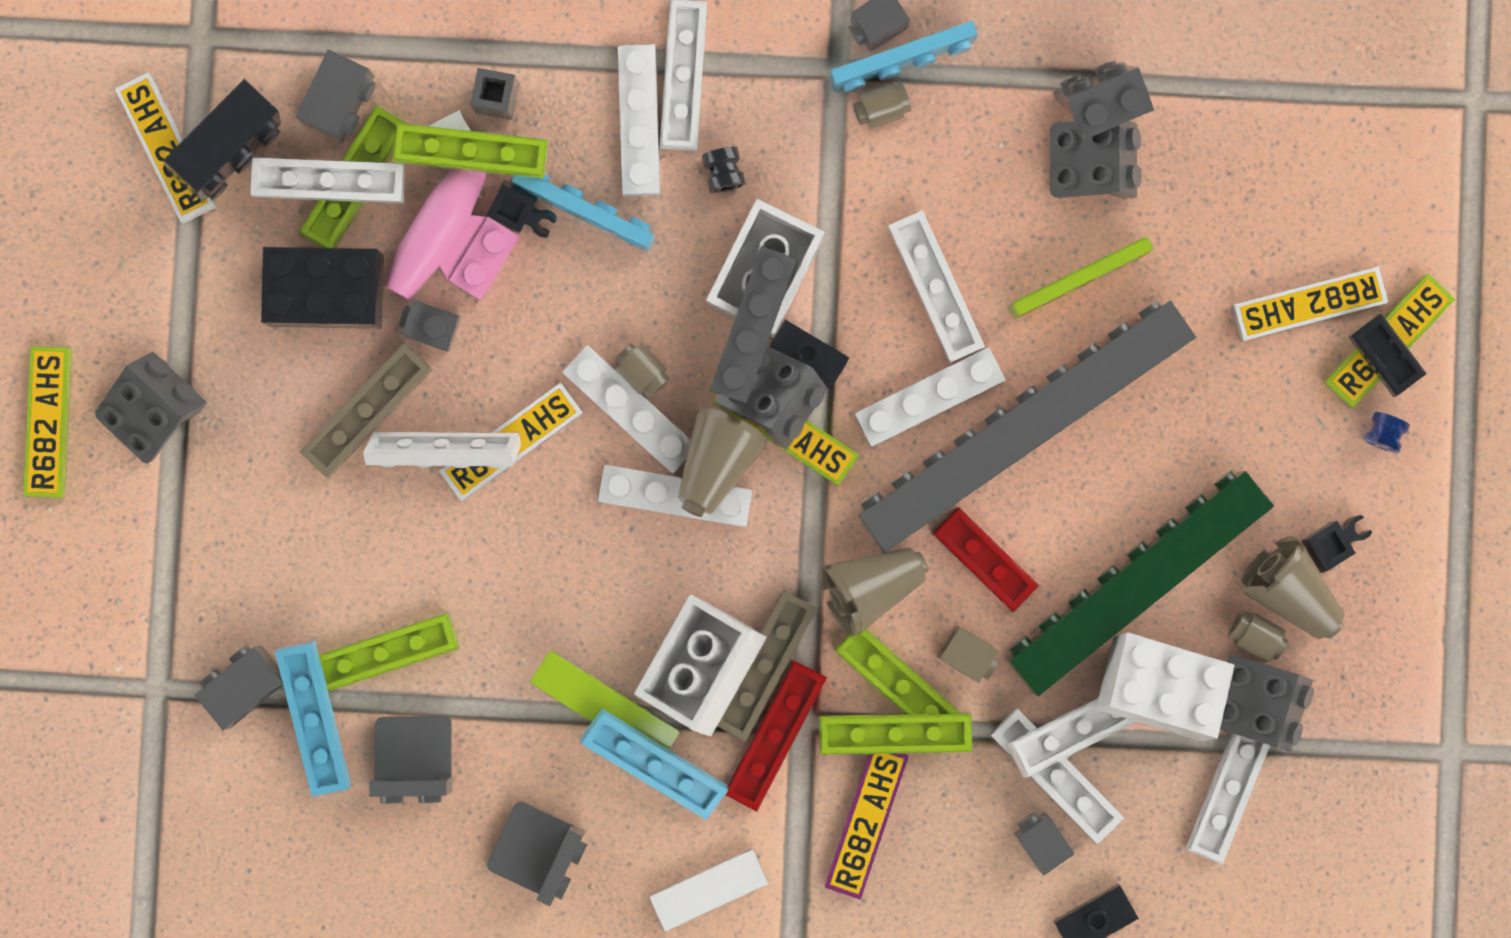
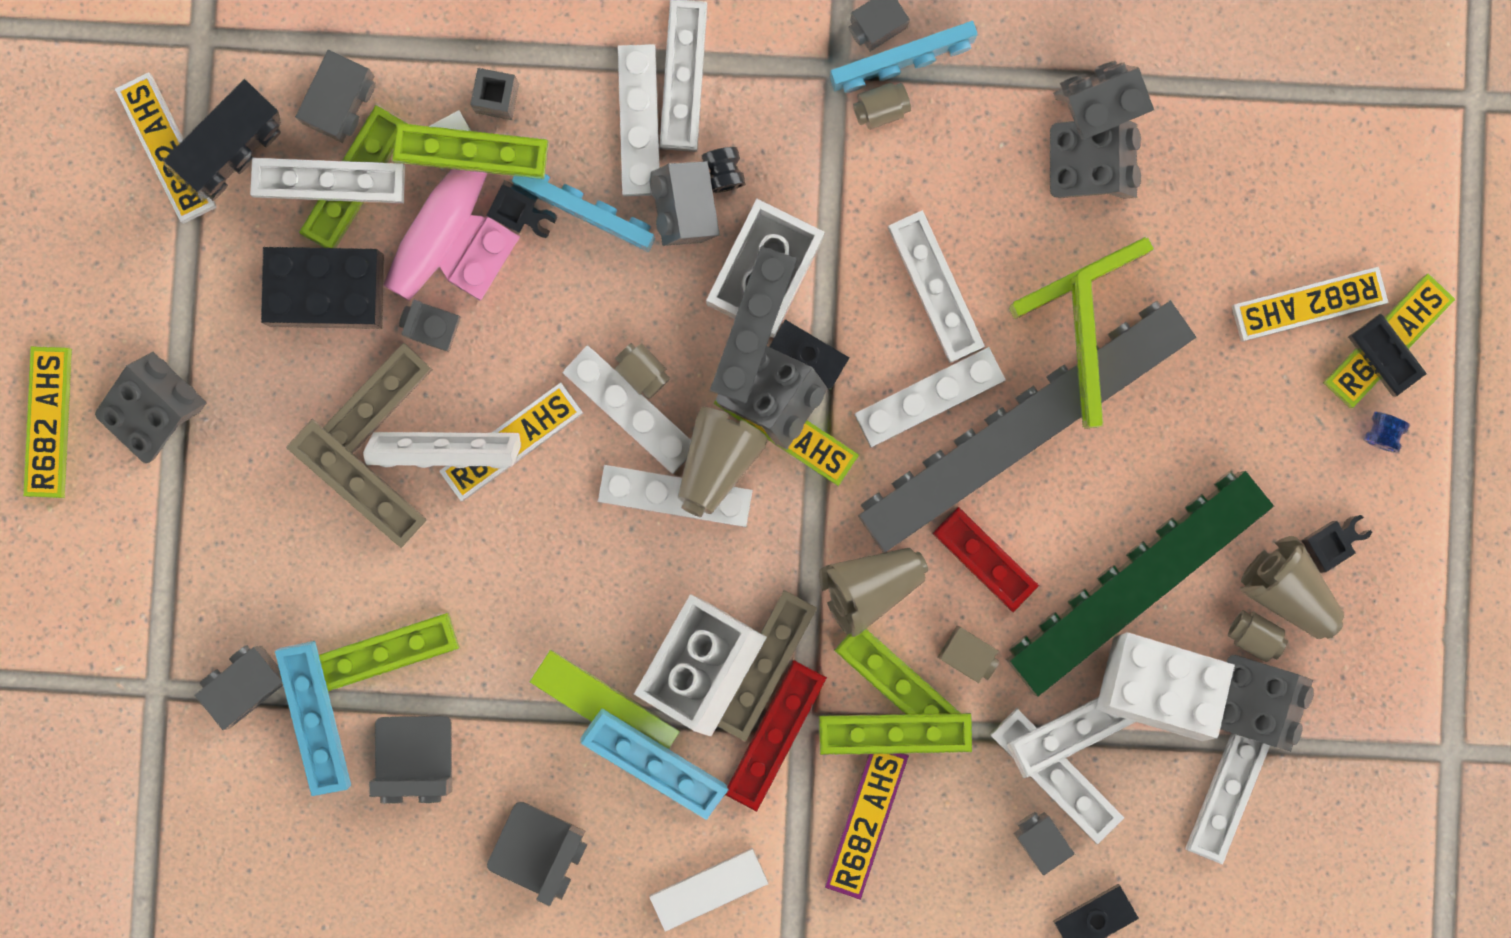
(356, 483): none -> dark tan plate
(684, 203): none -> brick
(1086, 351): none -> lime tile

